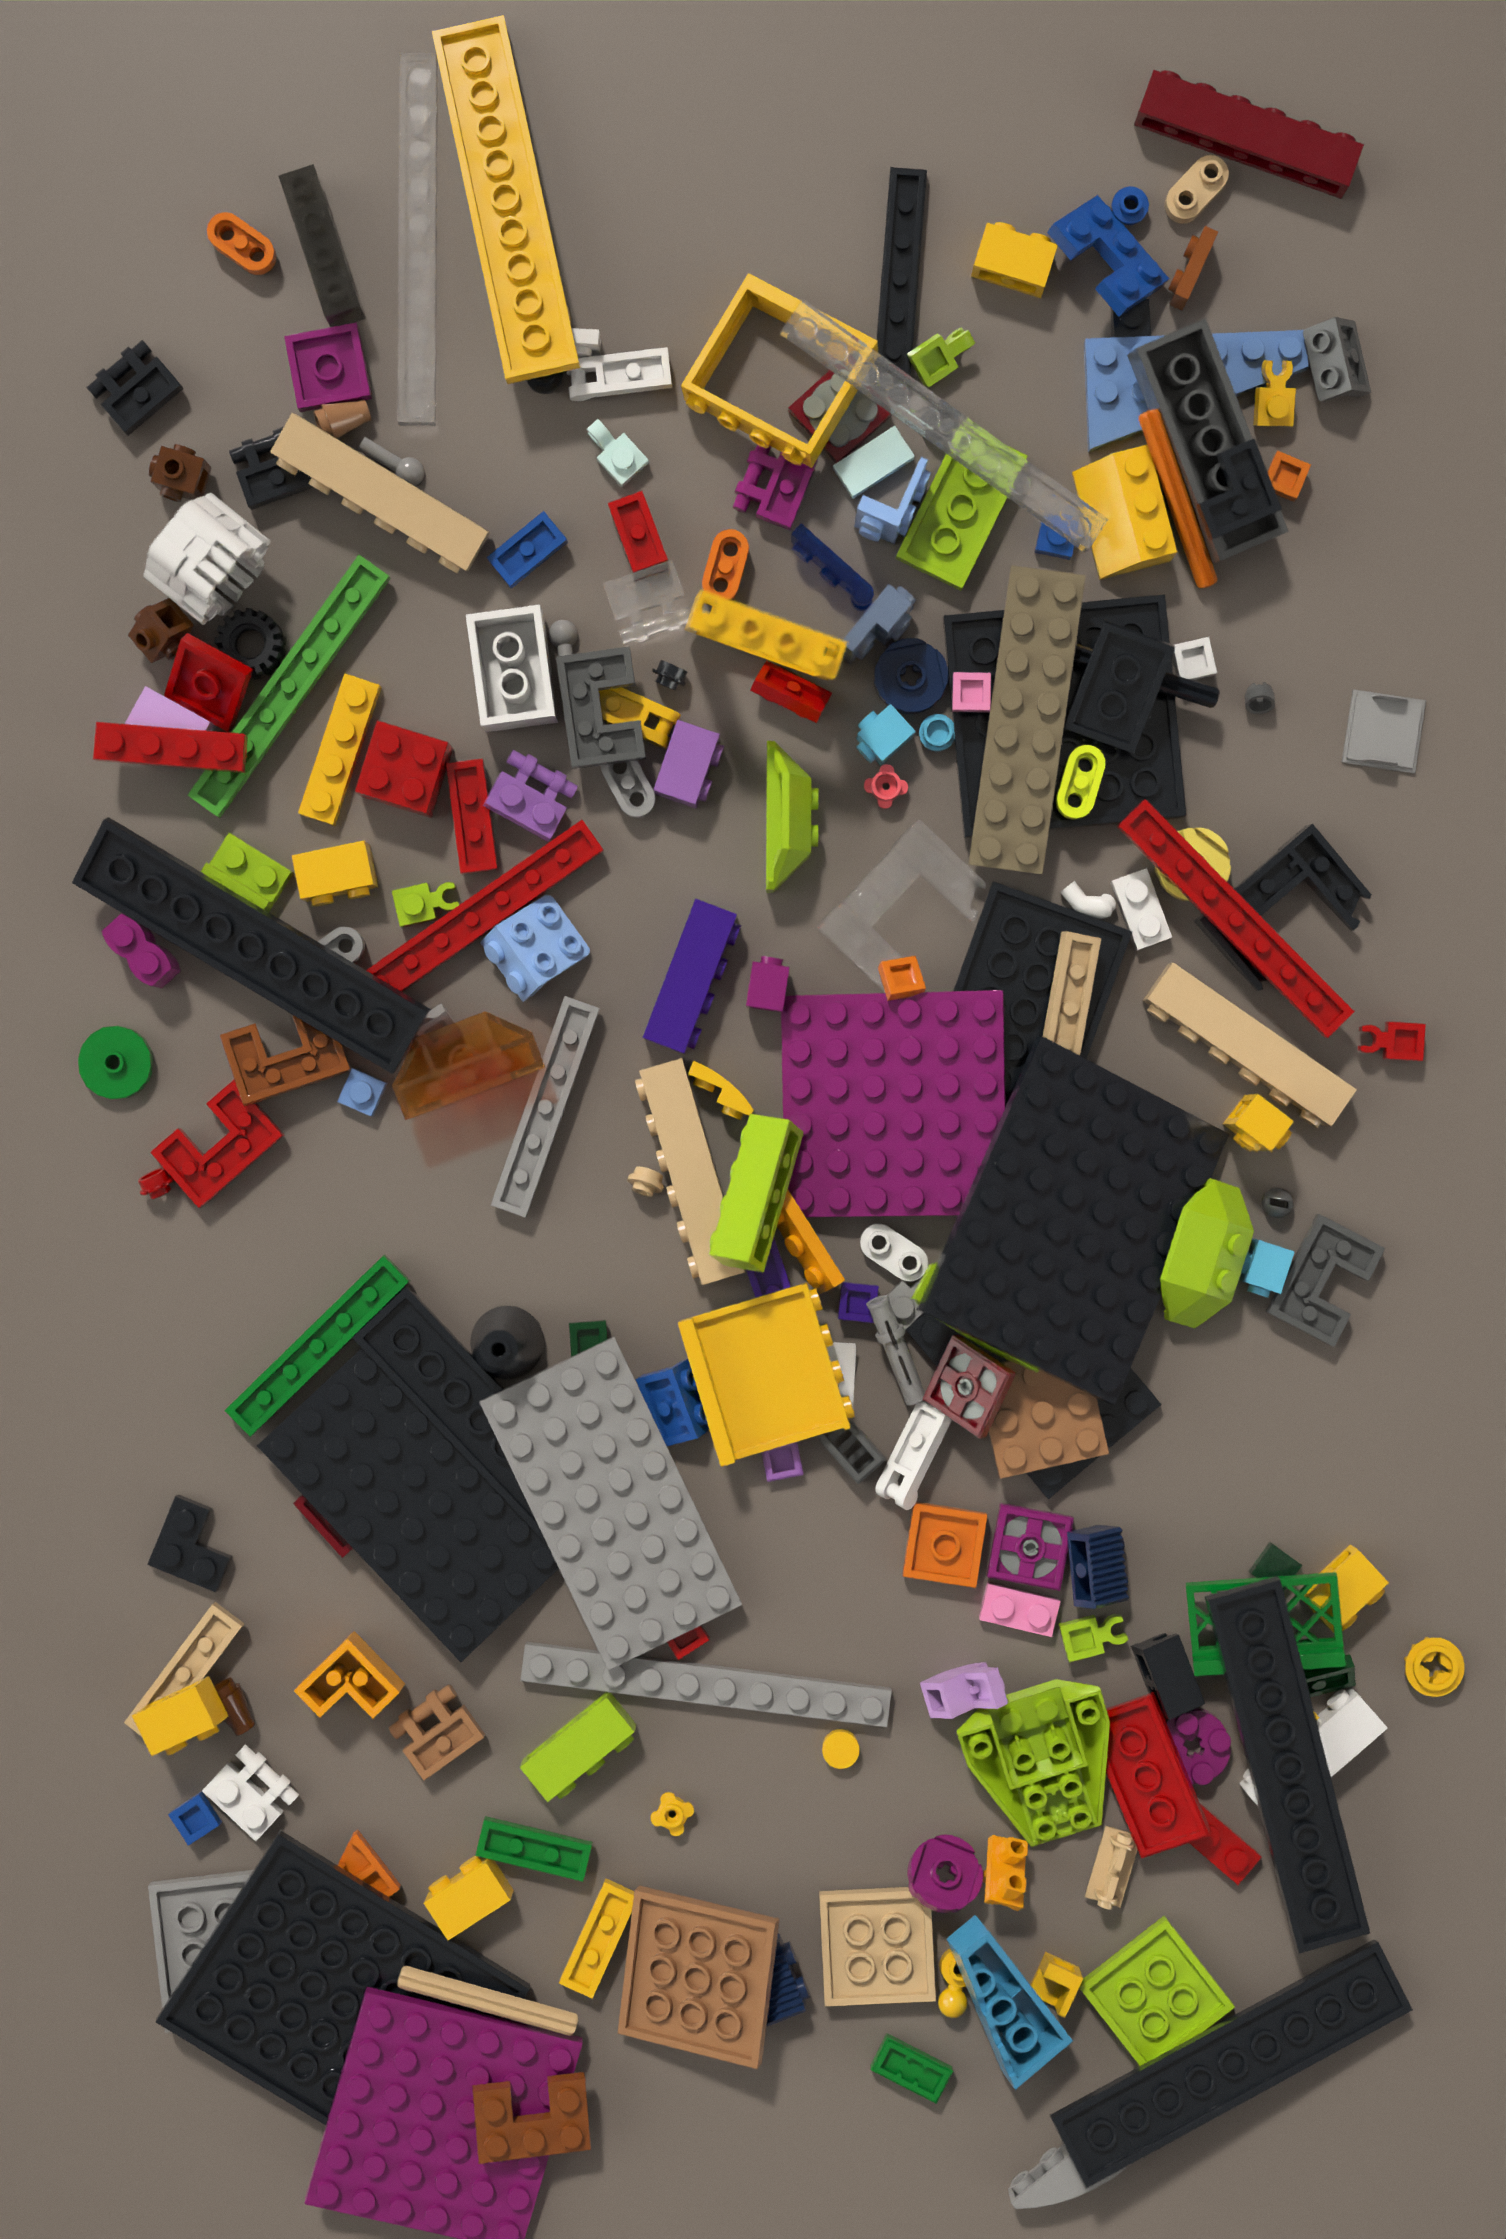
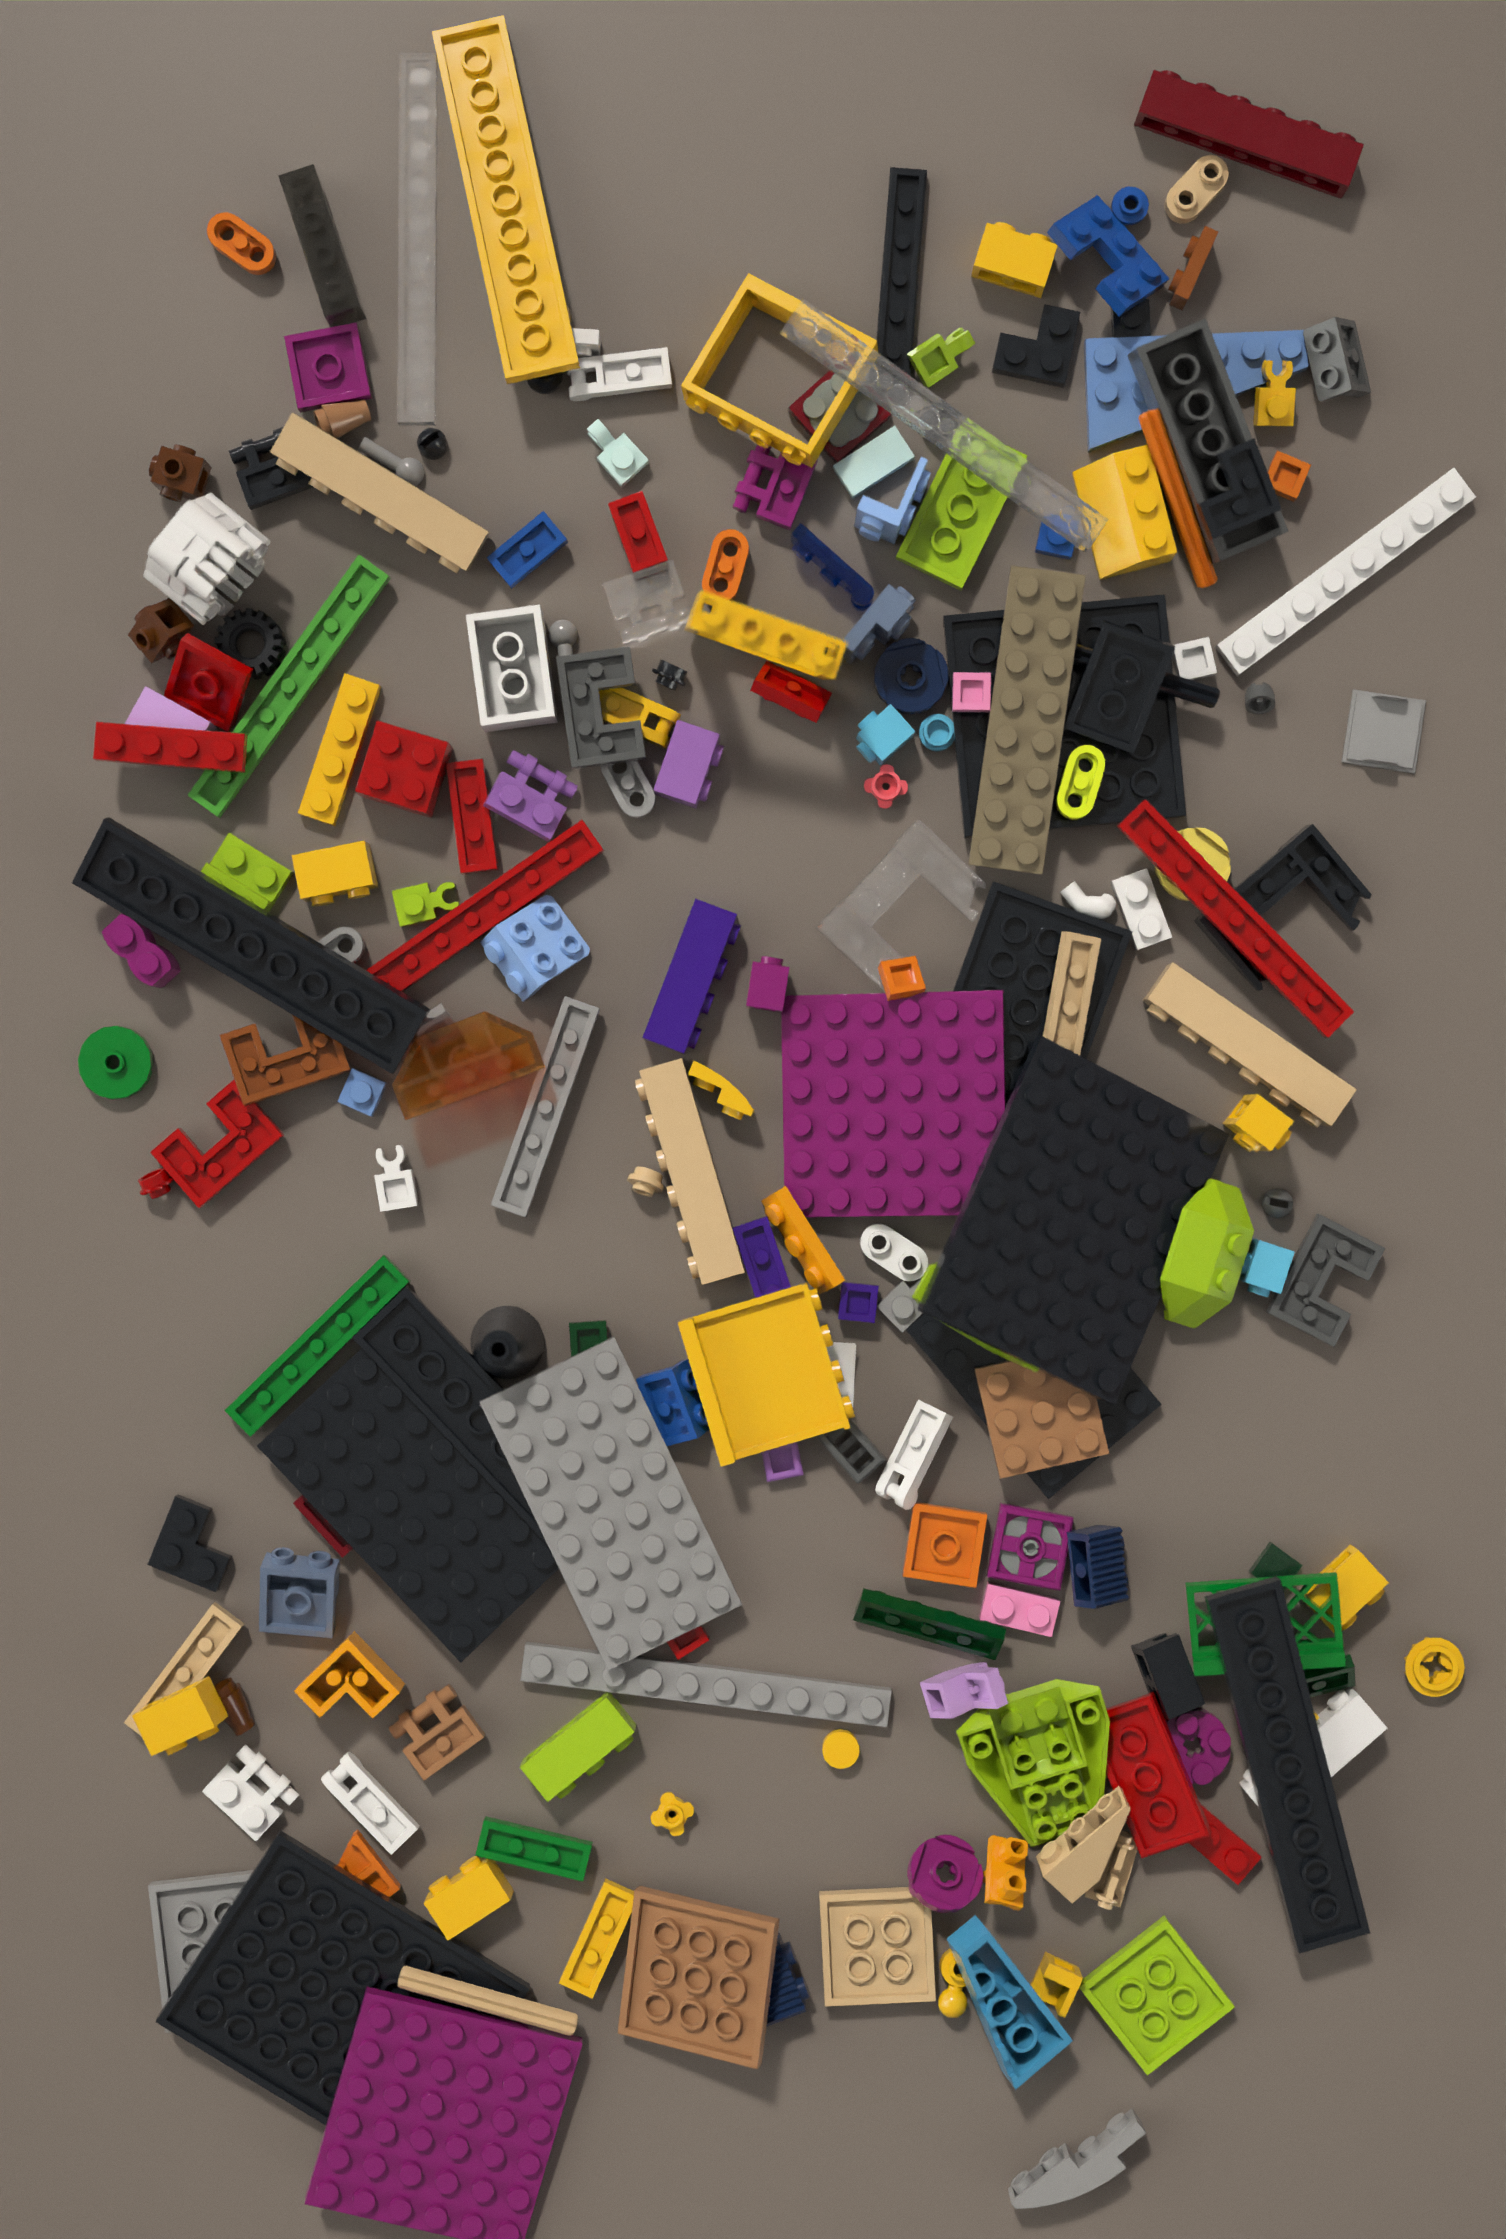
(141, 394): black plate -> none
(195, 1818): blue plate -> none
(298, 1593): none -> sand blue plate
(370, 1803): none -> white plate
(396, 1187): none -> white plate
(436, 448): none -> black hinge
(533, 2135): dark orange plate -> none
(756, 1193): lime brick -> none
(788, 817): lime wedge -> none
(882, 1311): light grey pin -> none
(911, 2068): green plate -> none
(929, 1624): none -> dark green plate
(969, 1386): dark red piece -> none
(1041, 359): none -> black plate
(1081, 1853): none -> tan slope
(1084, 1637): lime plate -> none
(1230, 2063): black plate -> none
(1345, 572): none -> white plate
(1399, 1040): red plate -> none

